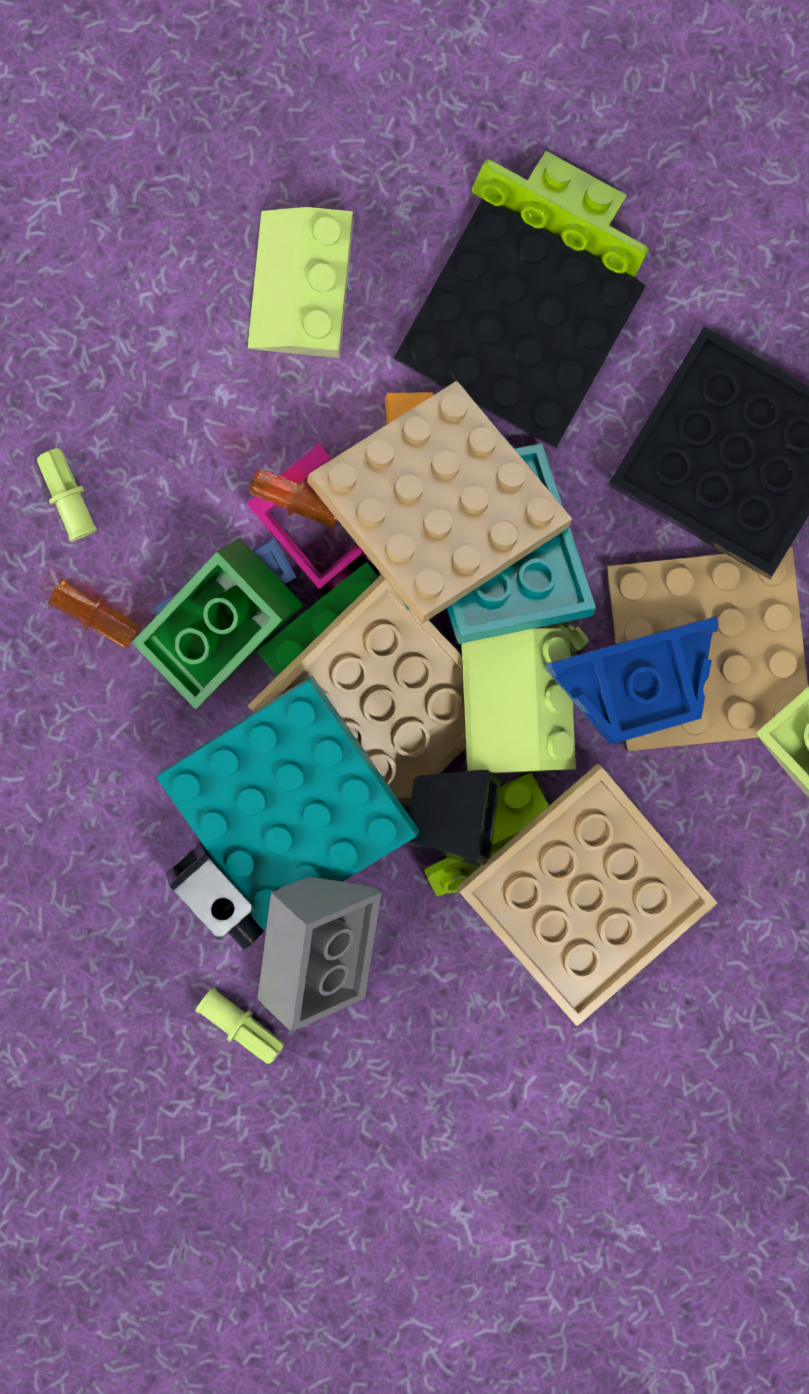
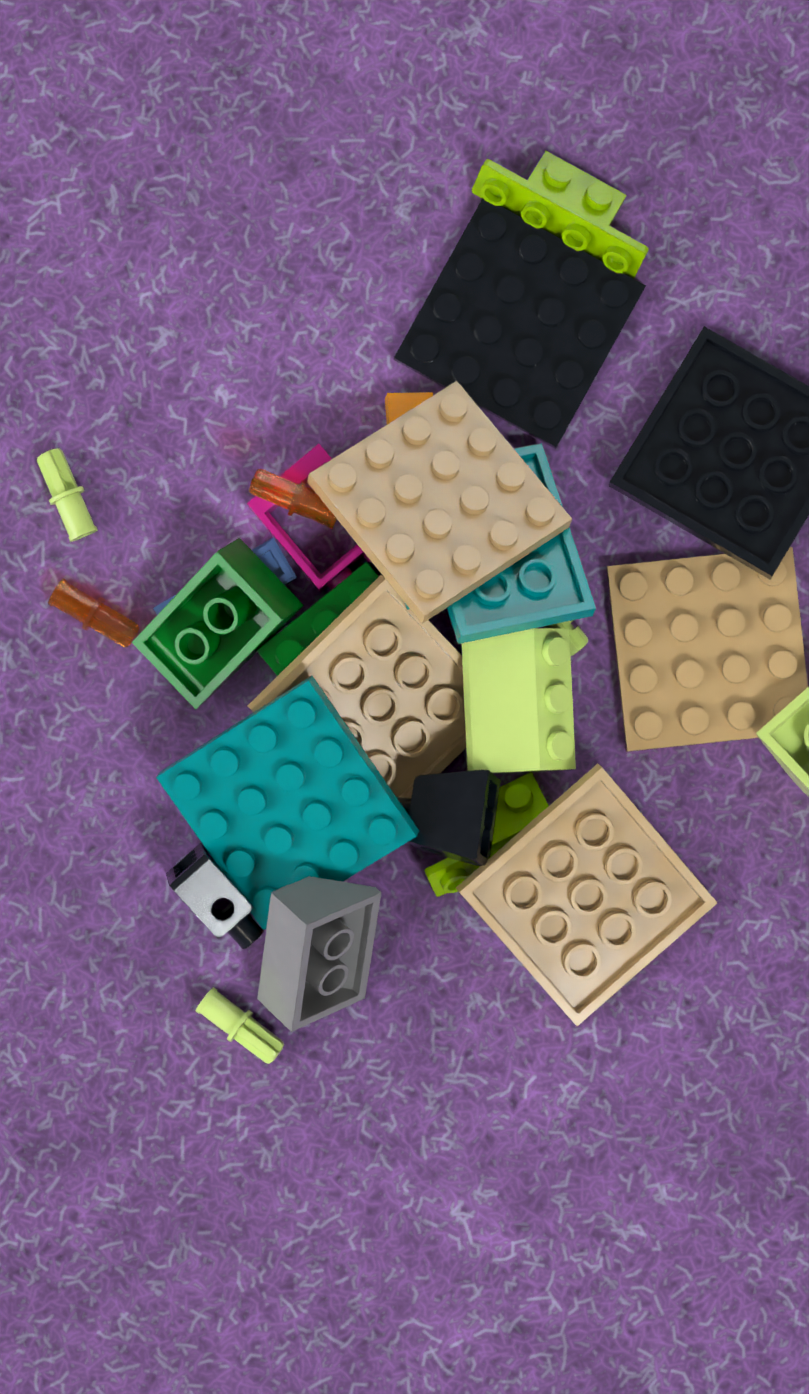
(301, 281): yellowish green slope -> none
(641, 681): blue wing -> none

